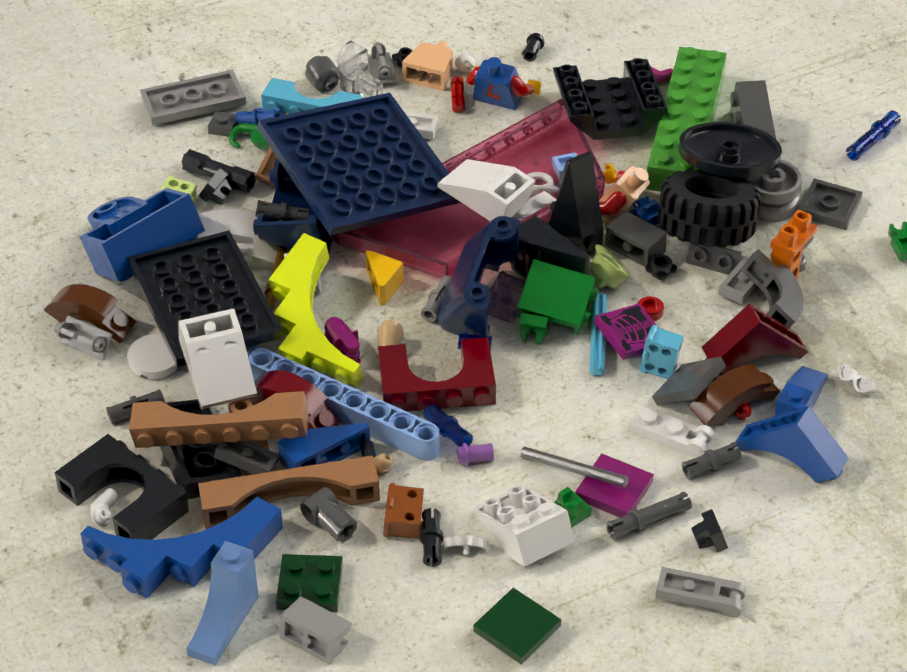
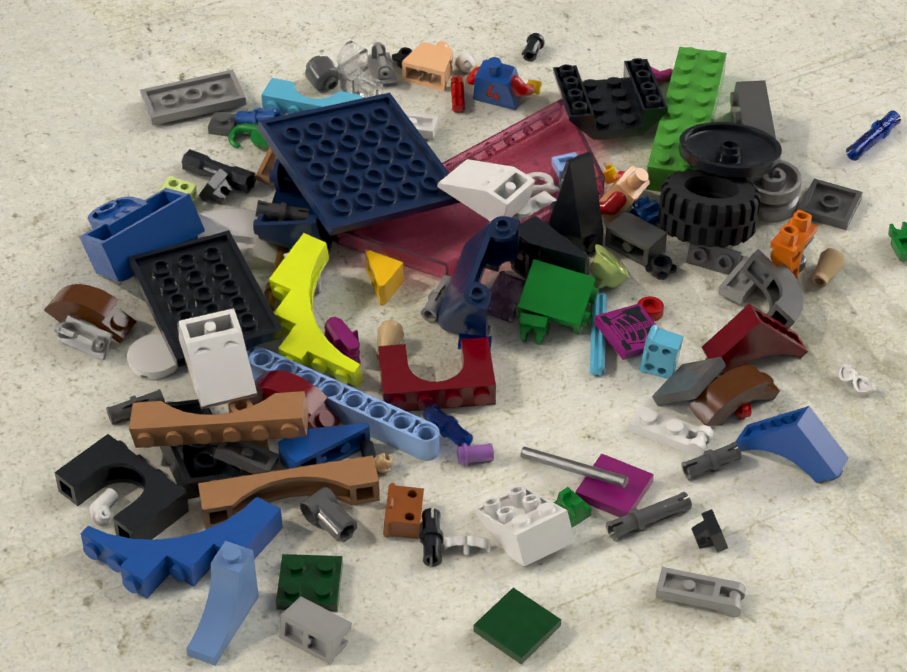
(801, 390): blue slope -> none
(828, 265): none -> tan cone

